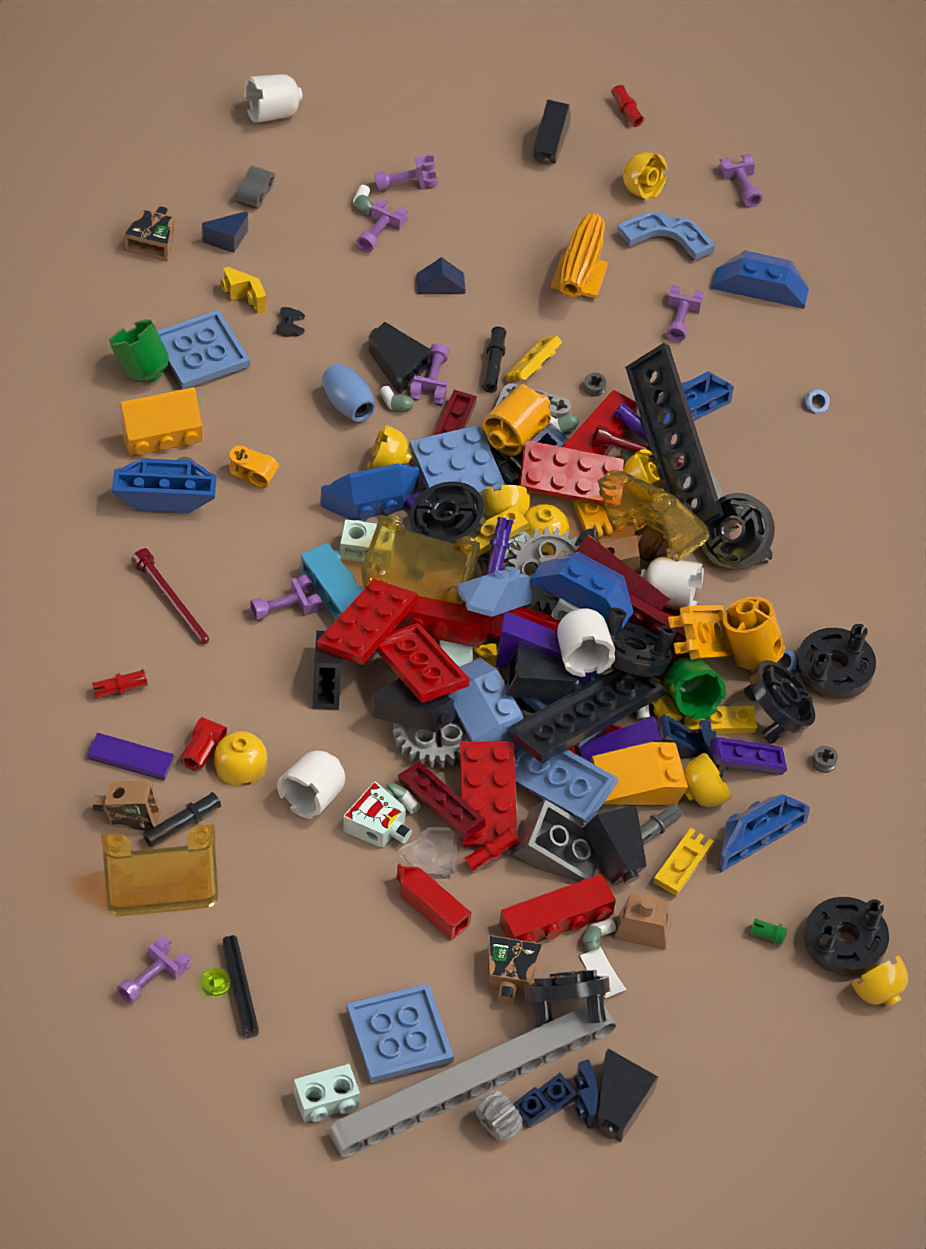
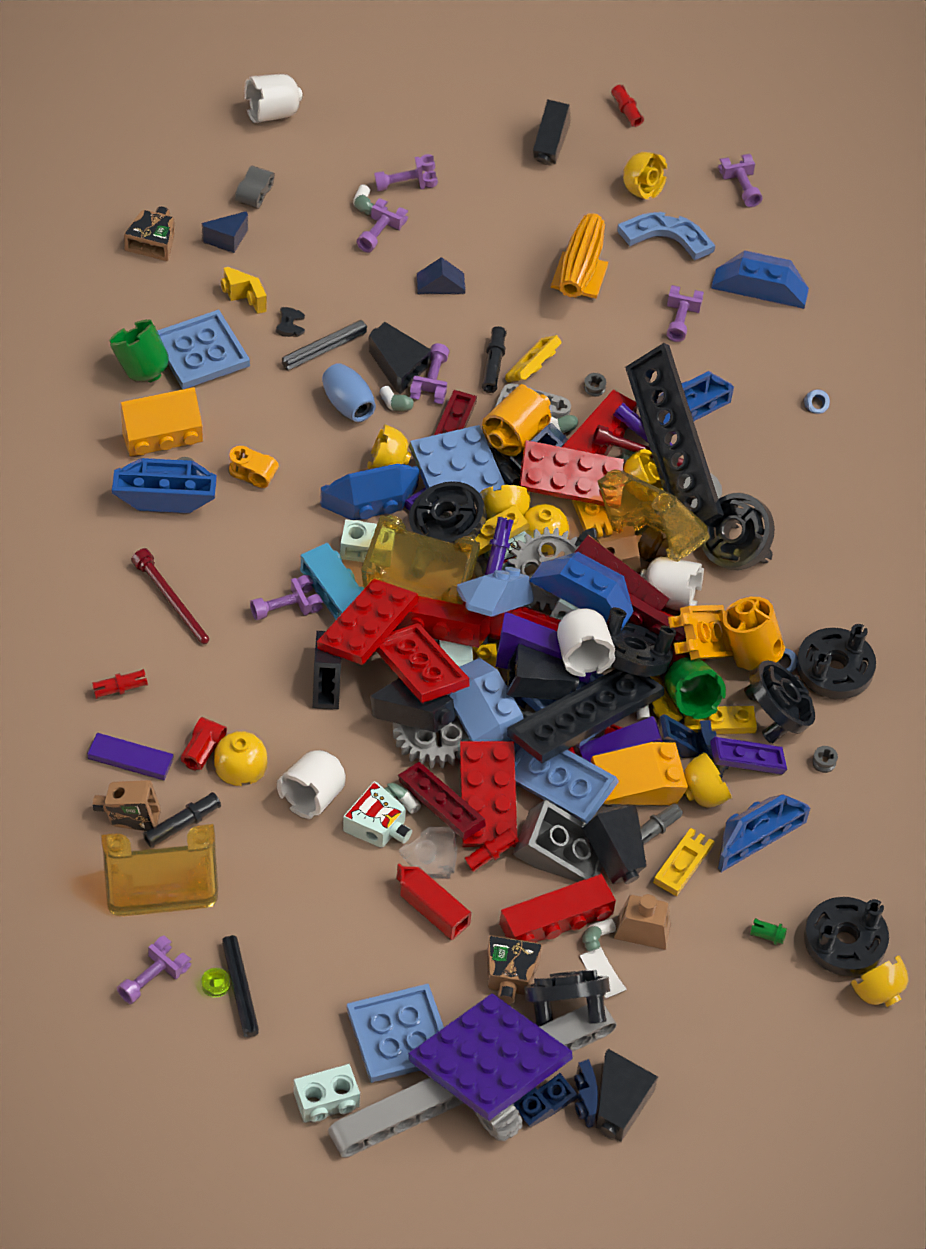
(324, 344): none -> axle
(490, 1056): none -> dark purple plate

